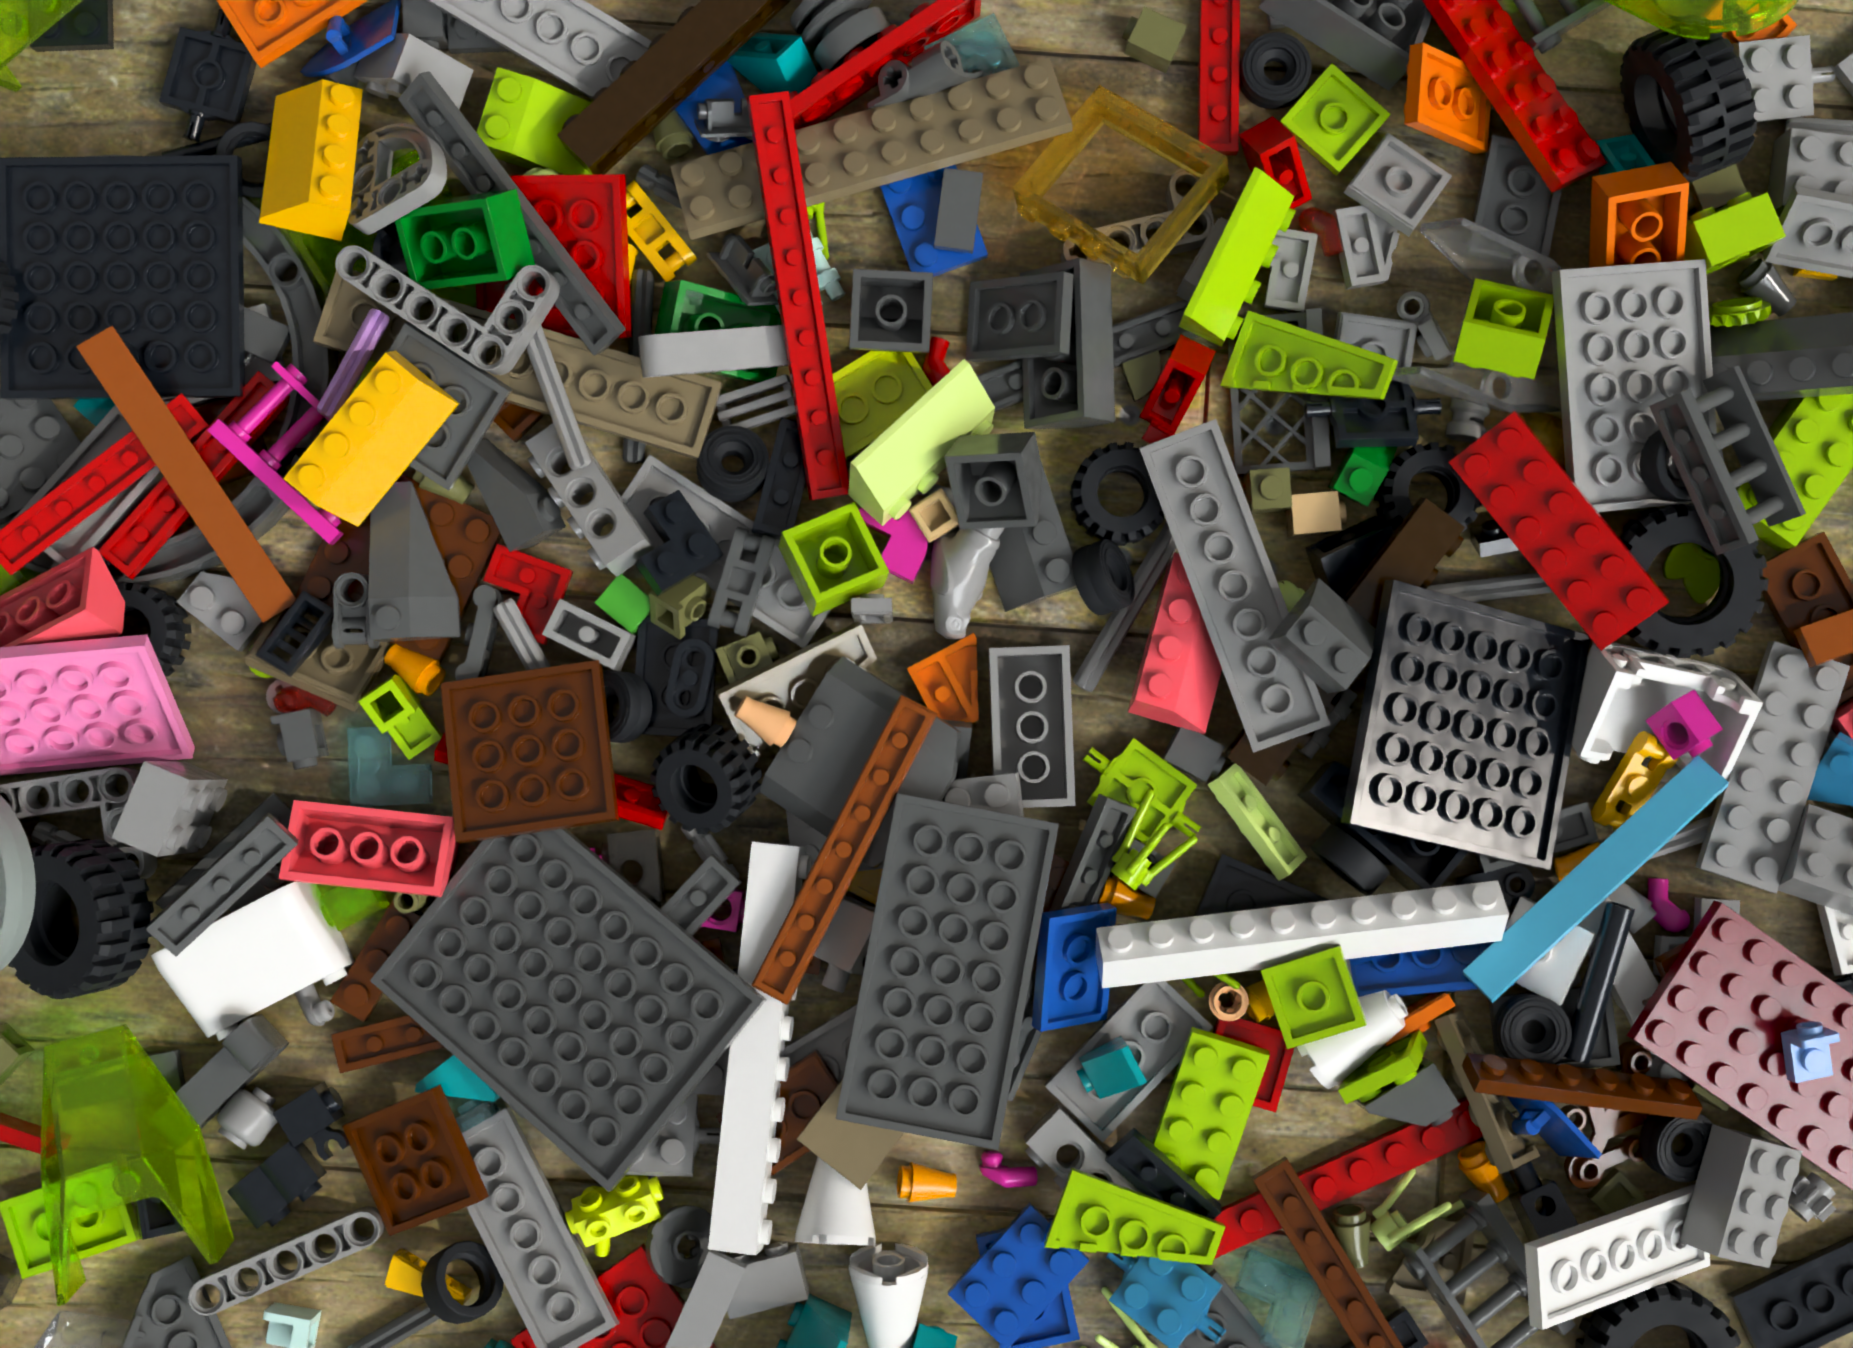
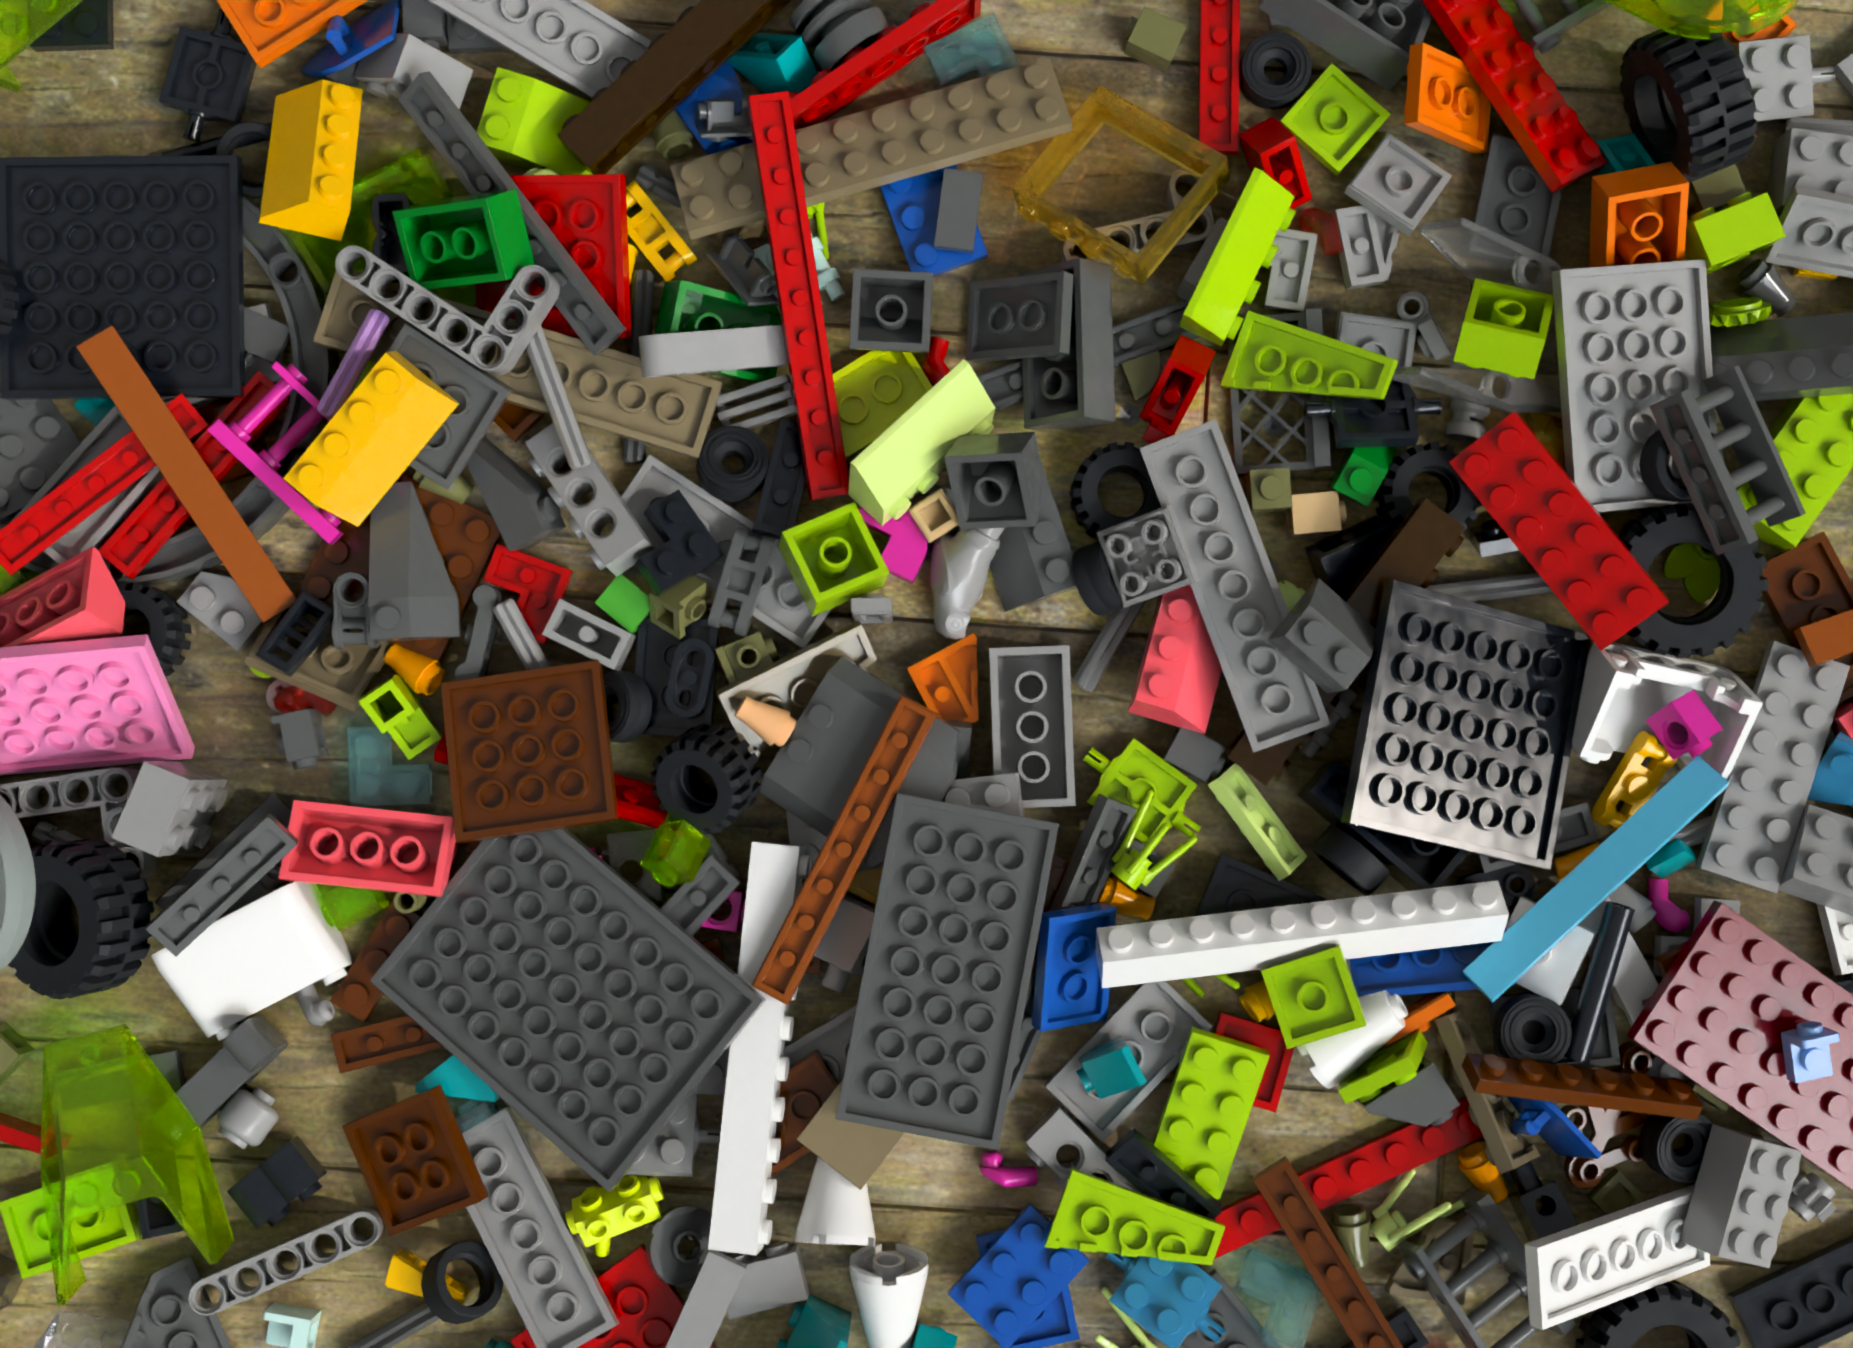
(311, 1116): black brick -> none
(382, 198): light grey beam -> none
(675, 853): none -> clear neon green brick
(924, 1183): light orange cone -> none
(930, 73): dark grey panel -> none
(1148, 556): none -> light grey tile
(1234, 1008): light nougat cone -> none
(1671, 858): none -> teal tile

